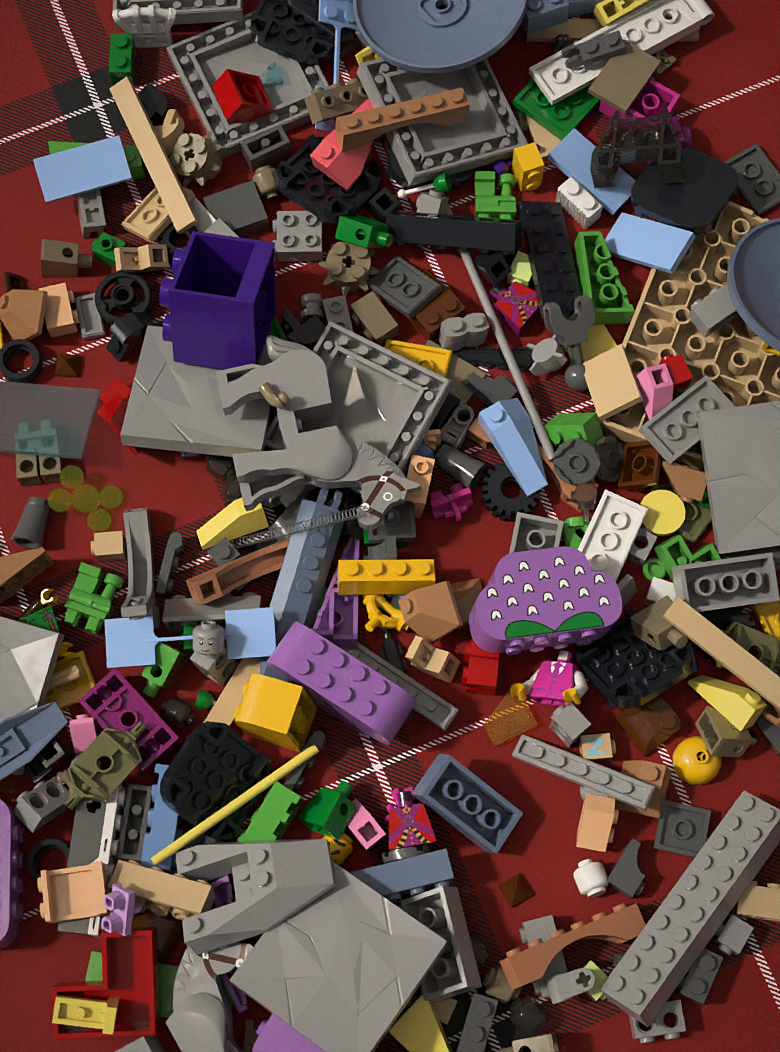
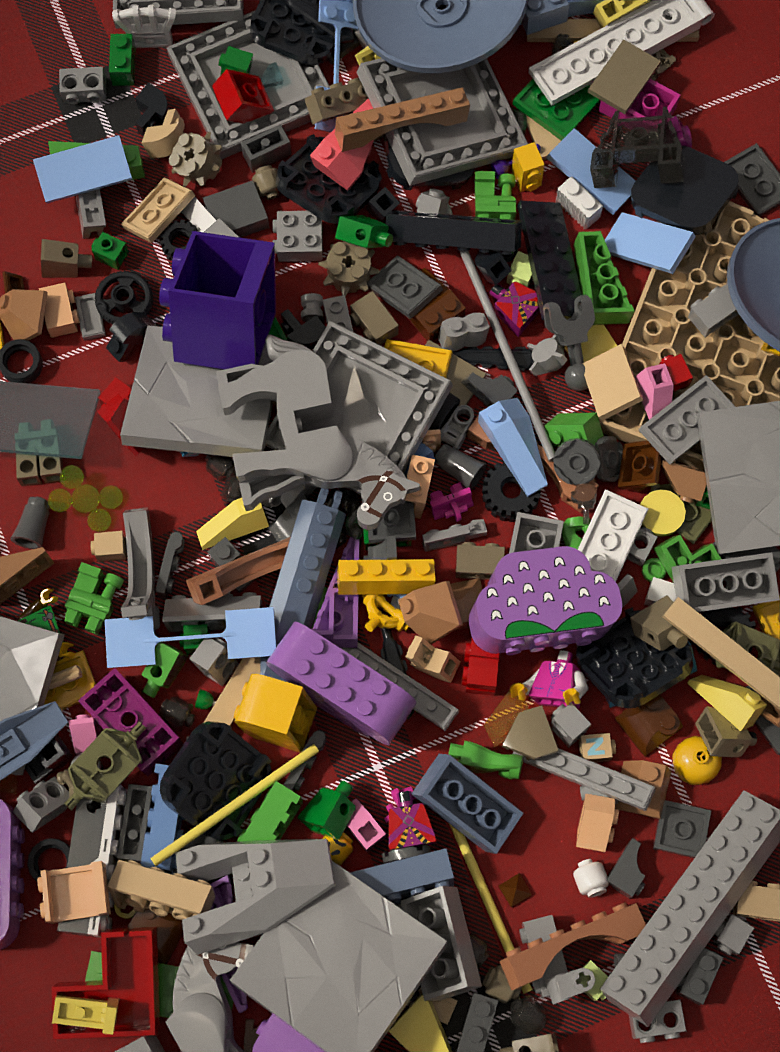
(67, 365): reddish brown slope -> none
(83, 80): none -> light grey brick
(122, 910): lavender hips -> none
(141, 259): tan brick -> none
(154, 155): tan tile -> none
(208, 639): light grey head -> none
(236, 60): none -> green brick
(272, 398): dark tan arm -> none
(306, 529): light grey piece -> none
(440, 183): hinge -> none
(453, 535): none -> light grey hinge
(477, 561): none -> dark tan brick
(483, 760): none -> bright green hips
(485, 895): none -> light yellow piece
(531, 735): none -> dark tan slope
(594, 50): dark grey hinge -> none

